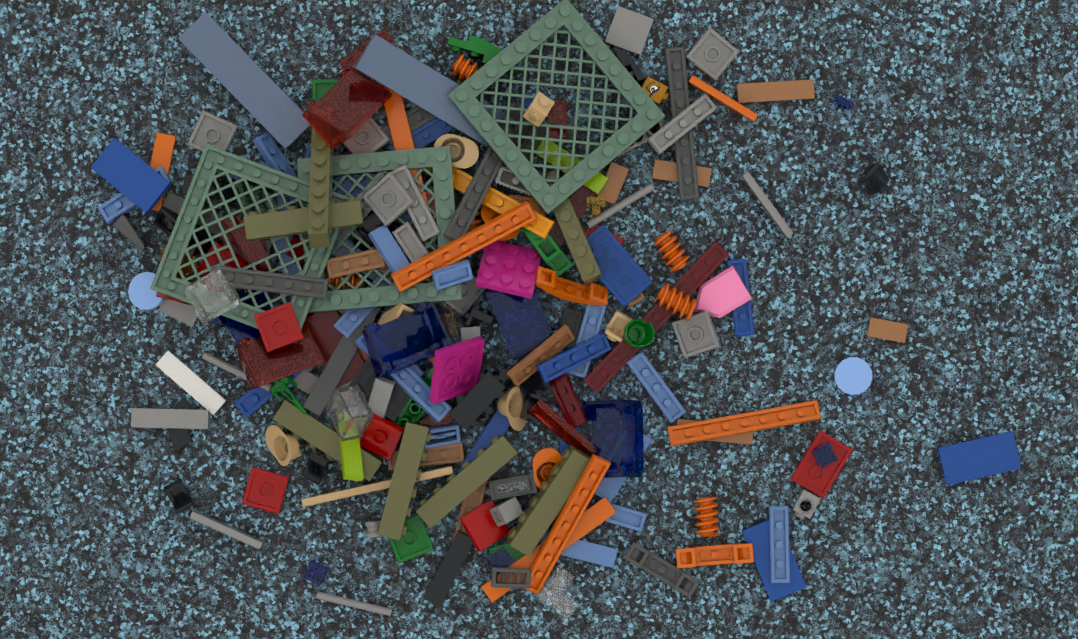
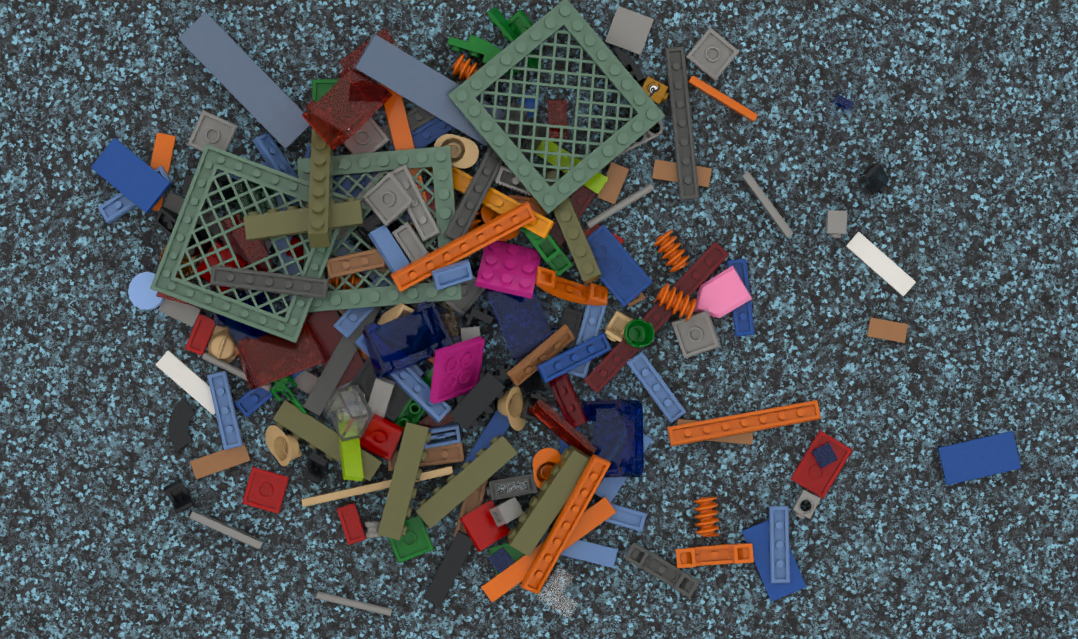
(125, 226): dark grey slope -> none
(169, 418): light grey tile -> none
(200, 334): none -> red tile
(211, 295): clear brick -> none
(219, 461): none -> medium nougat tile
(222, 344): none -> tan piece
(225, 410): none -> medium blue tile
(278, 327): red tile -> none
(316, 572): clear blue tile -> none
(351, 523): none -> red tile
(494, 574): dark grey slope -> none
(513, 29): none -> green bracket
(538, 109): tan bracket -> none
(596, 203): clear yellow tile -> none
(682, 123): light grey tile -> none
(775, 91): medium nougat tile -> none
(836, 223): none -> light grey brick
(853, 375): light blue tile -> none
(880, 264): none -> white tile

